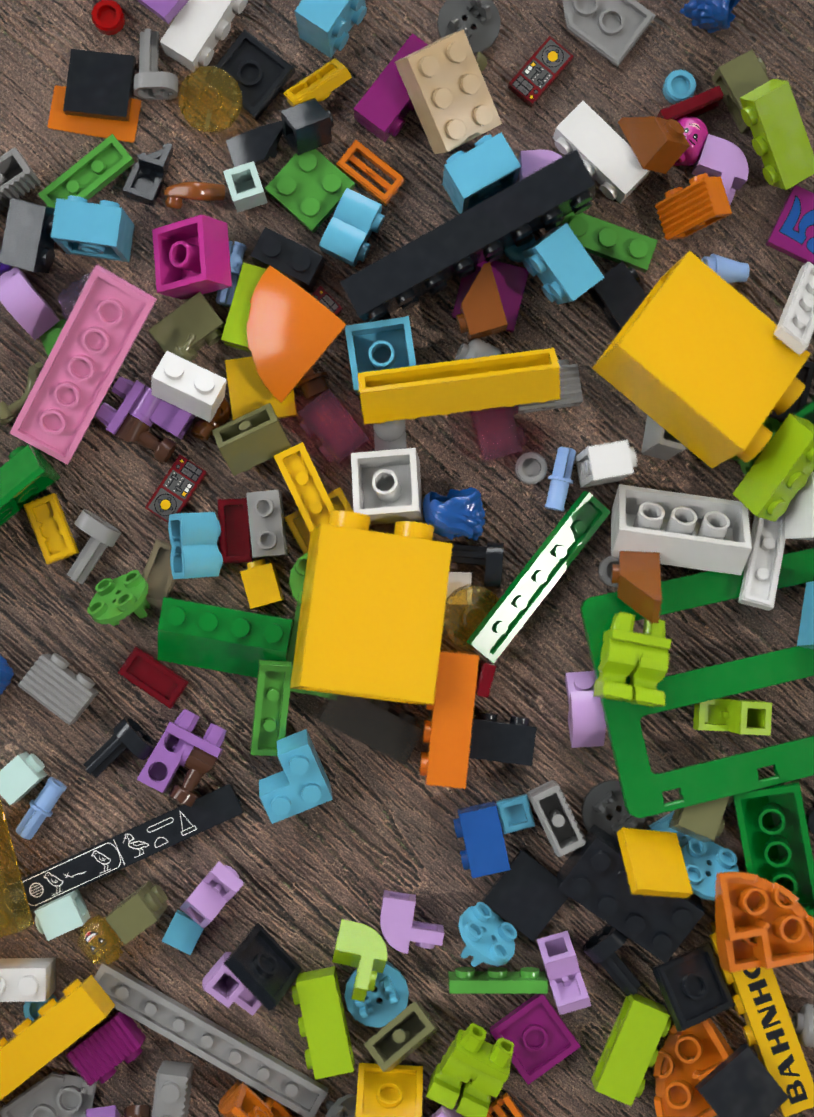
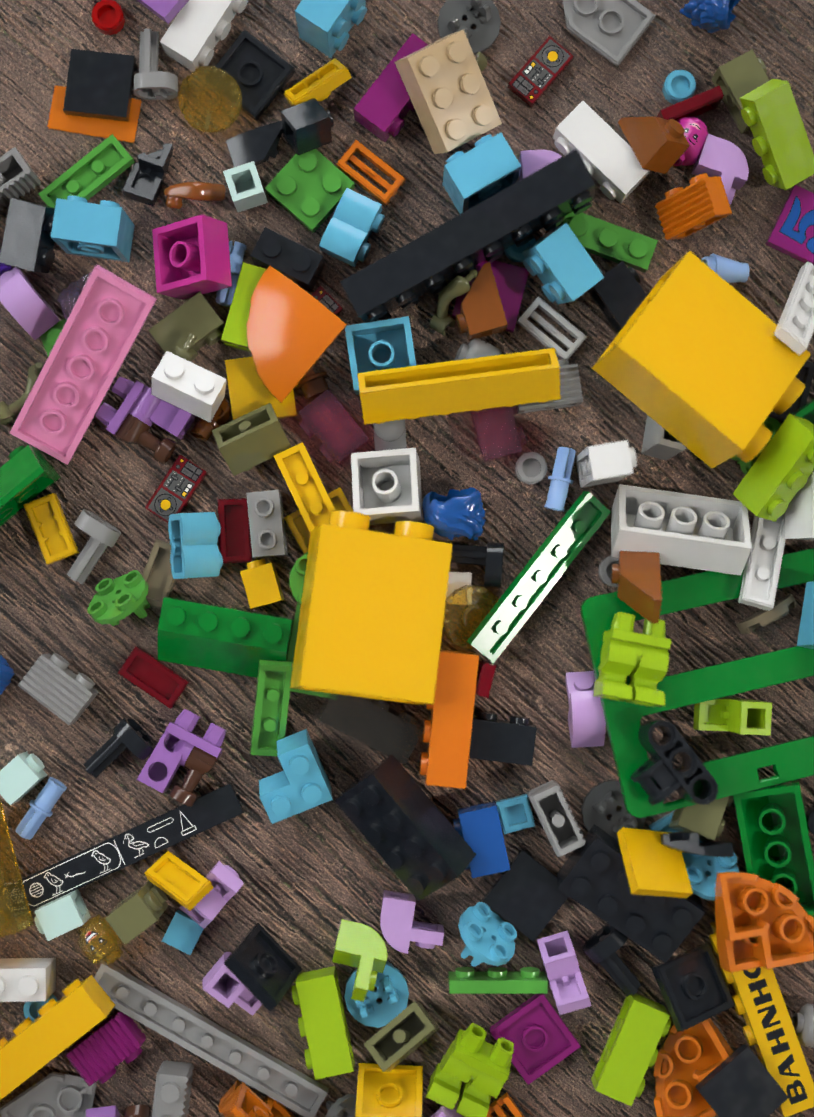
(178, 880): none -> yellow tile
(406, 828): none -> black brick
(455, 288): none -> olive piece
(559, 319): none -> white tile
(658, 774): none -> black piece
(690, 843): none -> black slope
(765, 617): none -> dark tan tile

